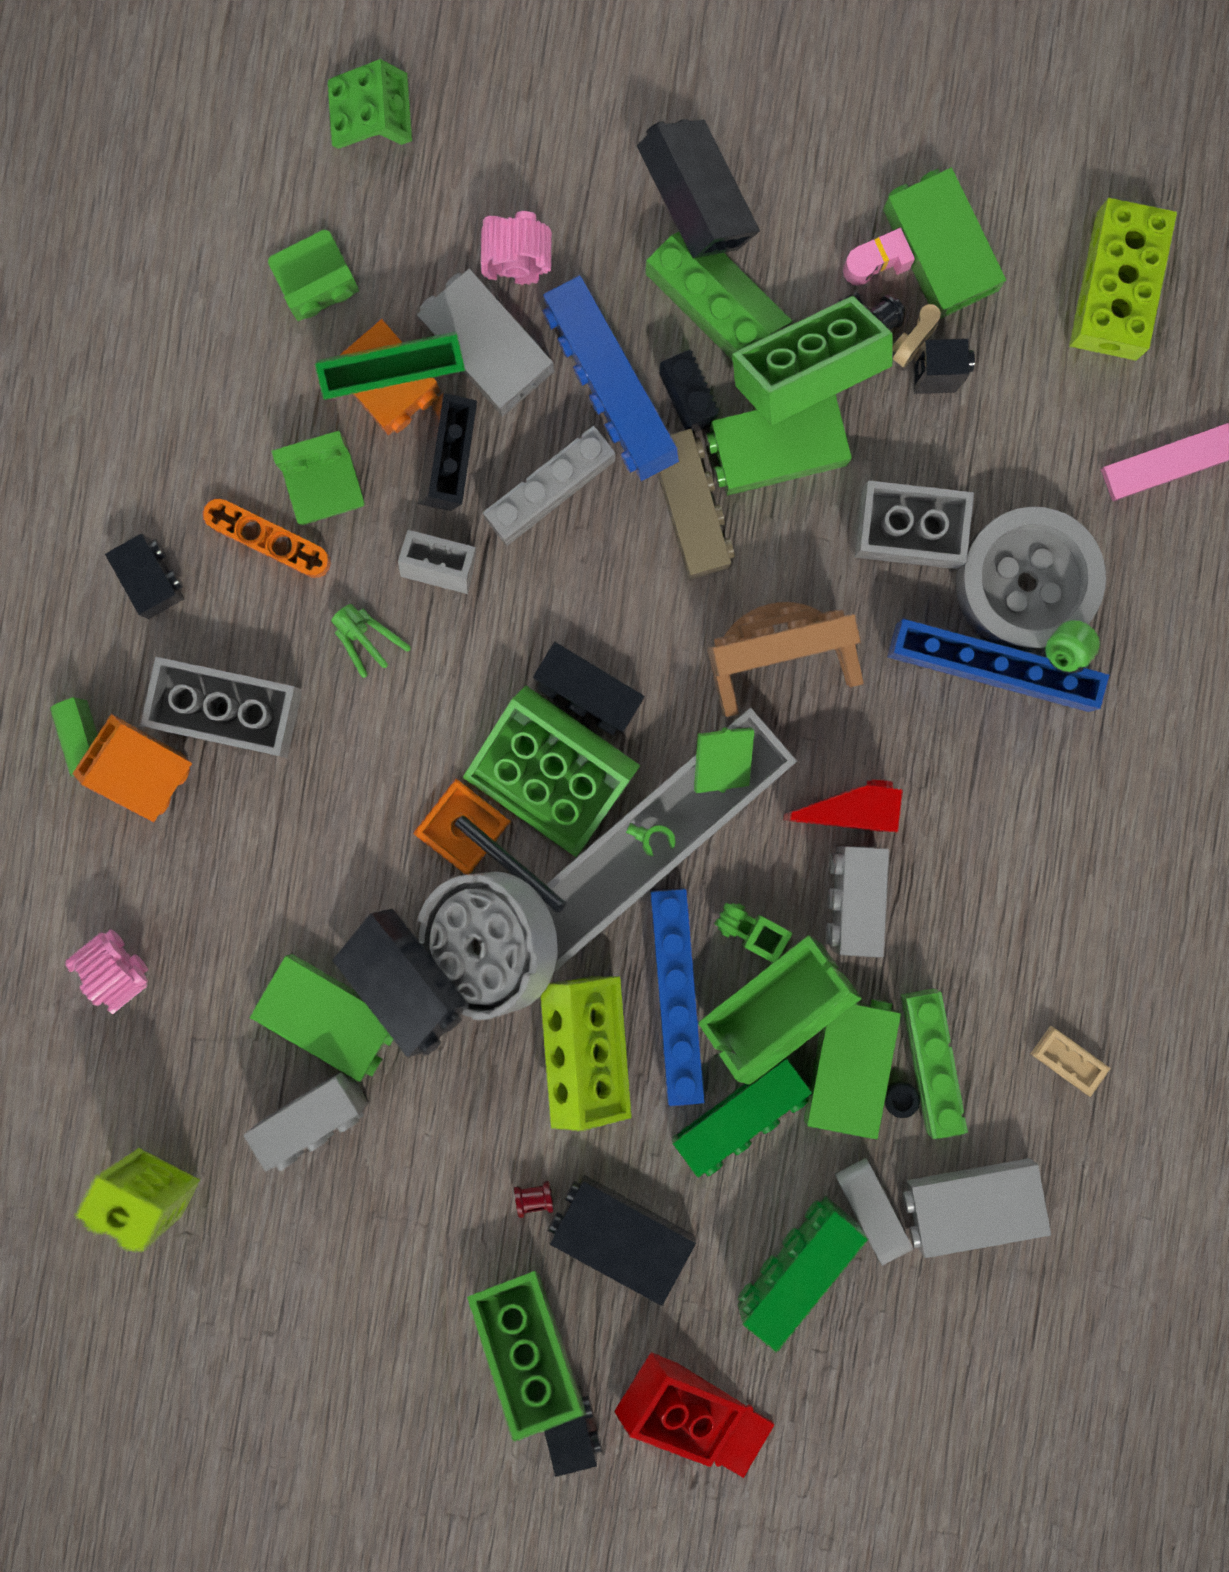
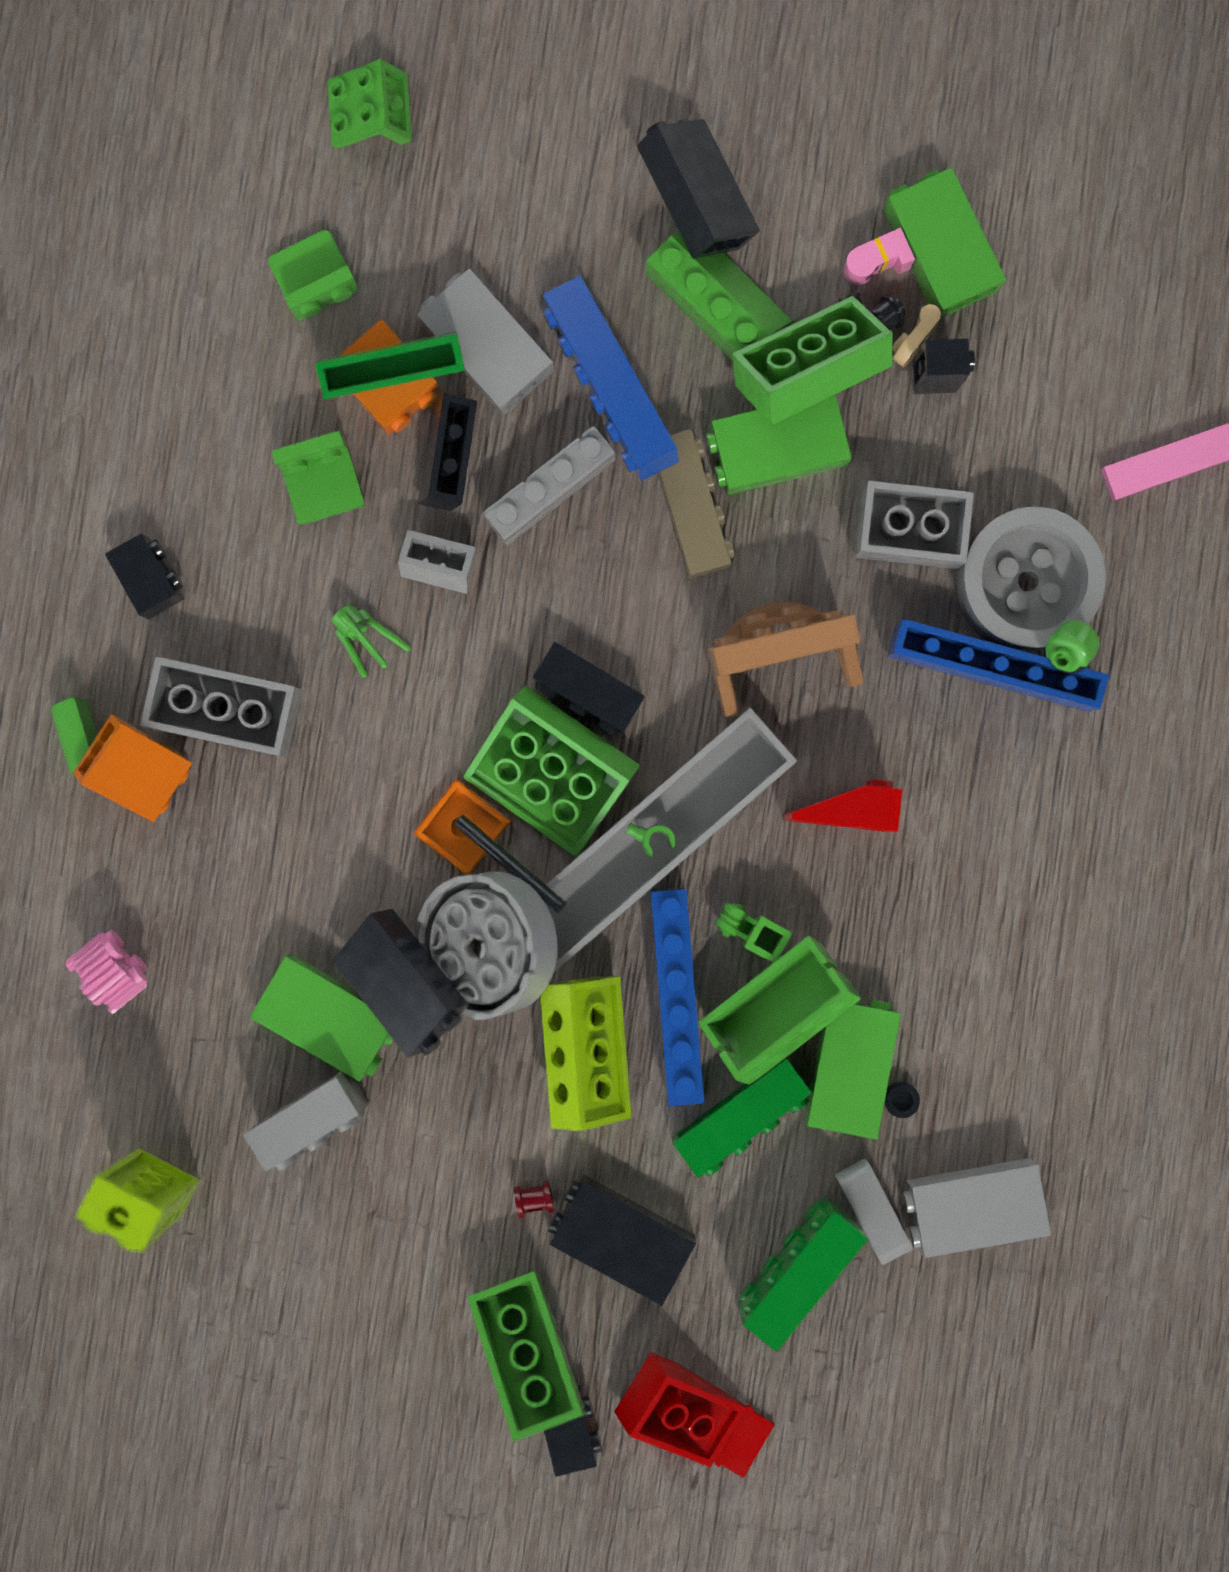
(269, 534): orange beam -> none
(515, 248): bright pink brick -> none
(688, 391): black brick -> none
(723, 759): bright green piece -> none
(858, 901): light grey brick -> none
(933, 1063): bright green brick -> none
(1070, 1061): tan plate -> none
(1141, 267): lime brick -> none

